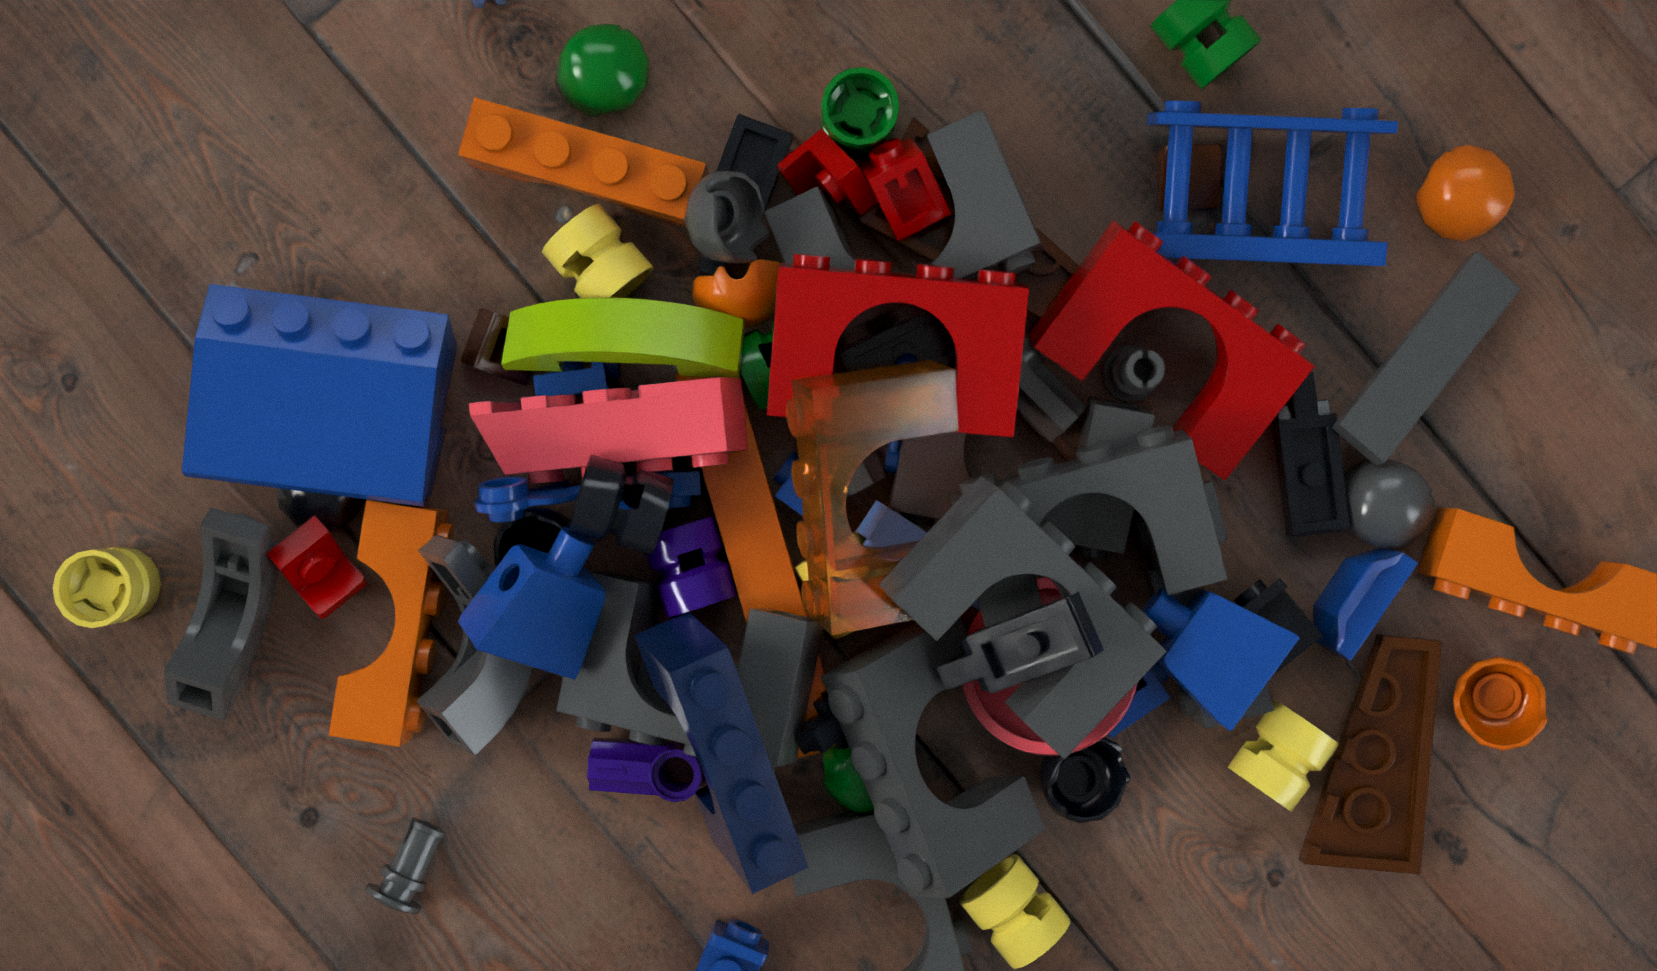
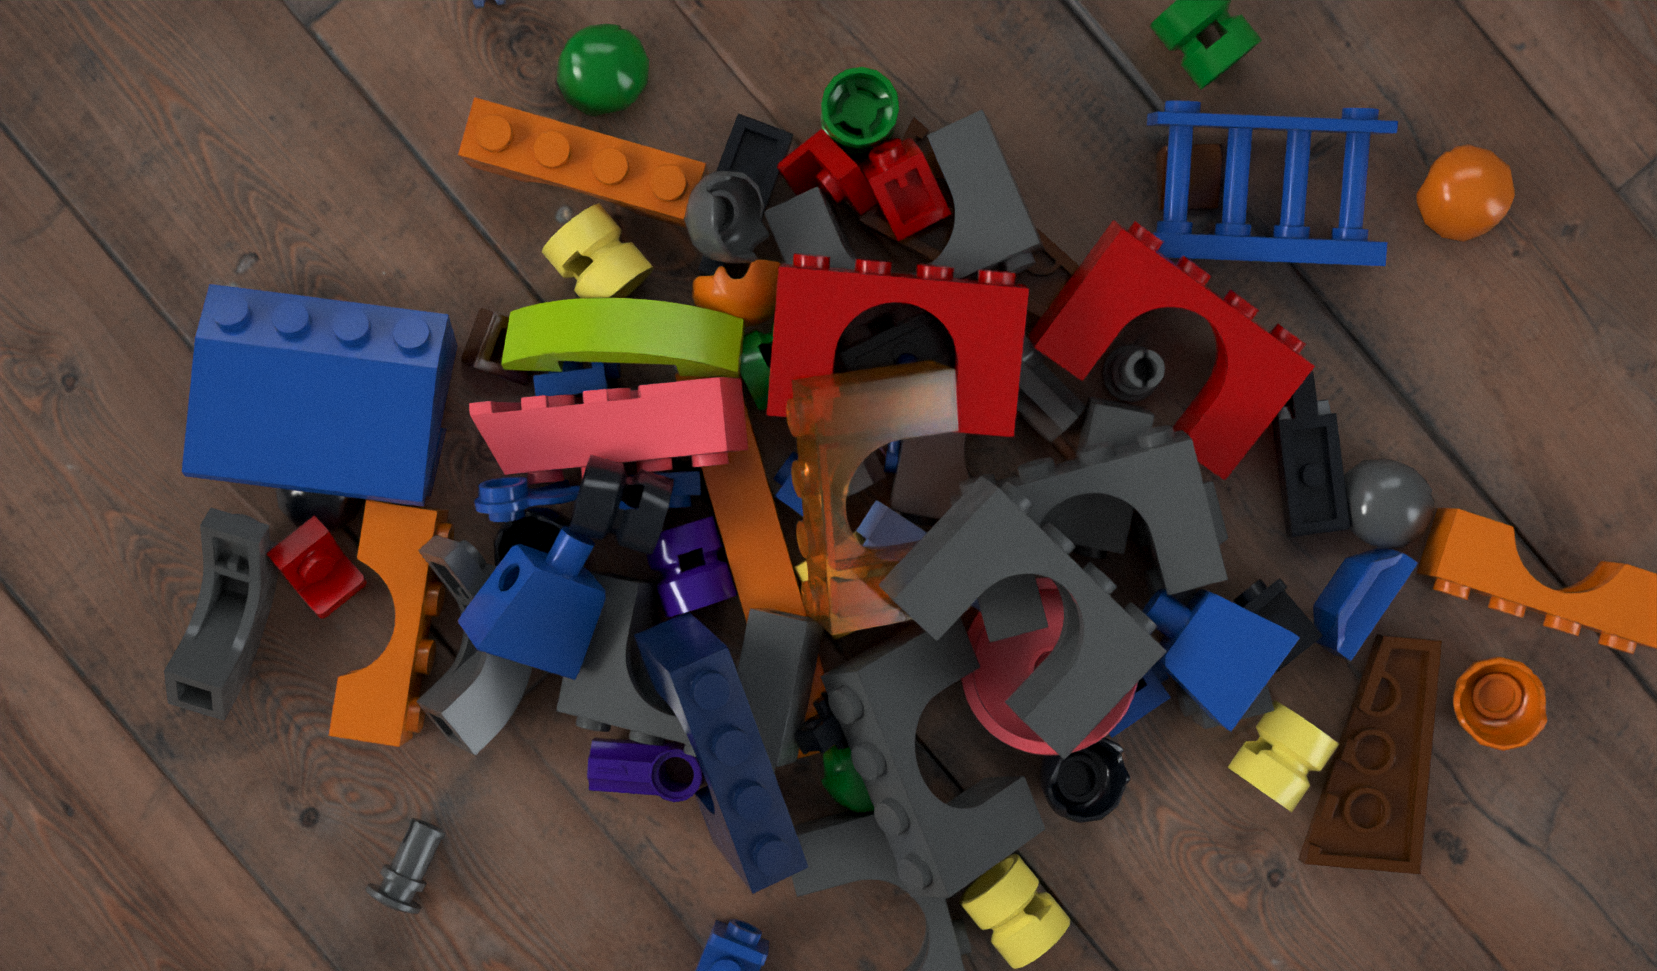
(106, 586): light yellow wheel -> none
(1025, 646): black hinge -> none
(1426, 358): dark grey tile -> none

